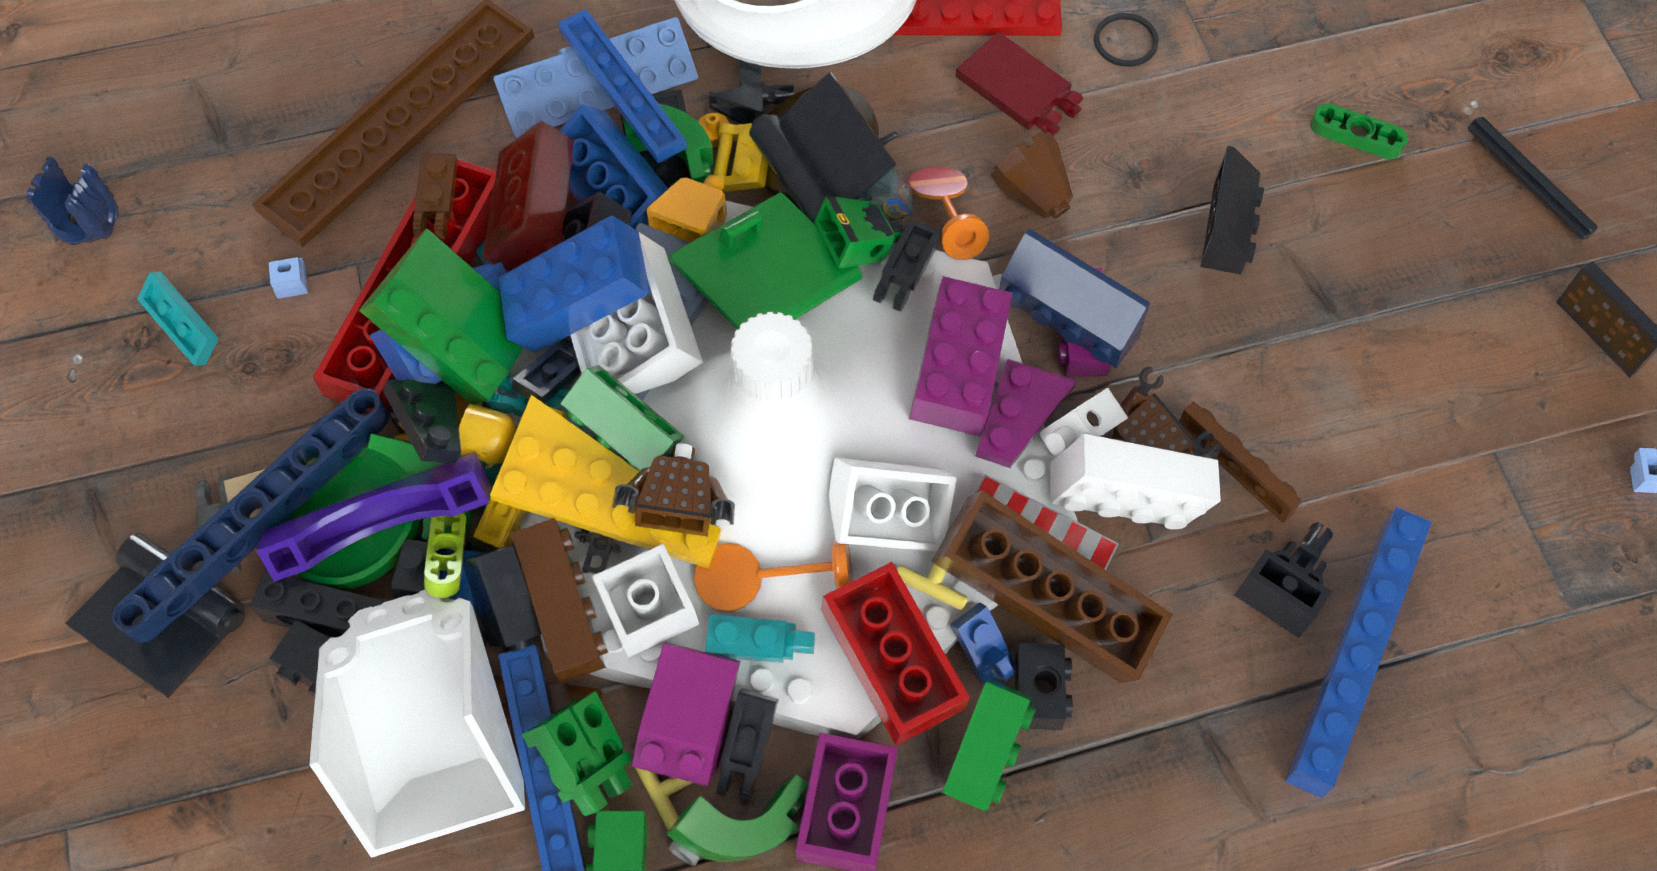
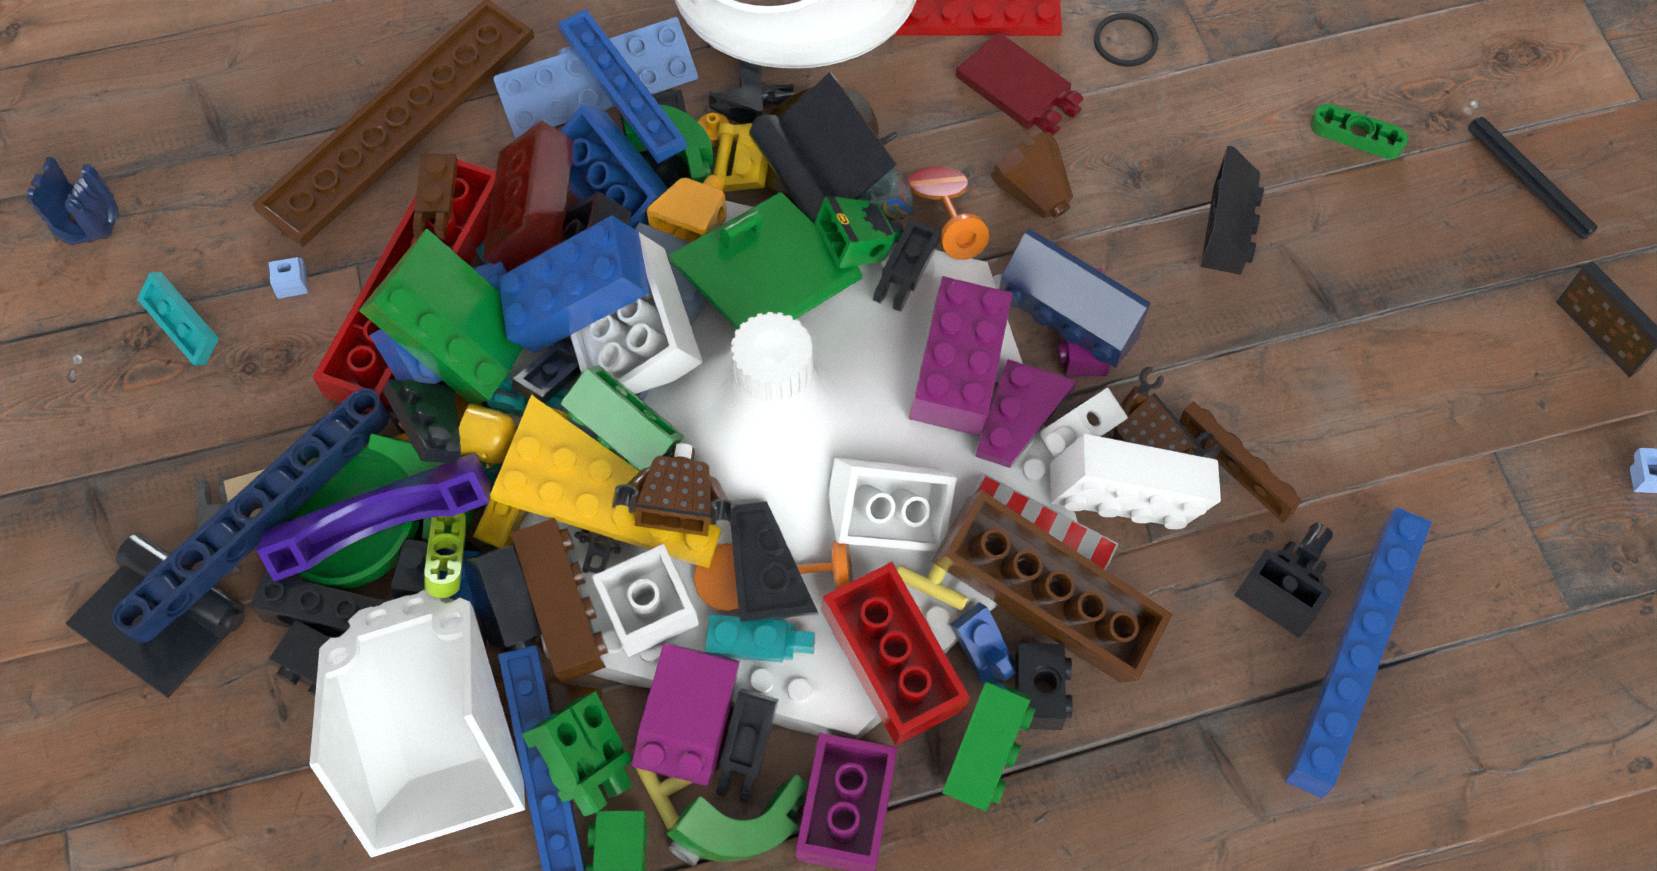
(764, 568): none -> black wing

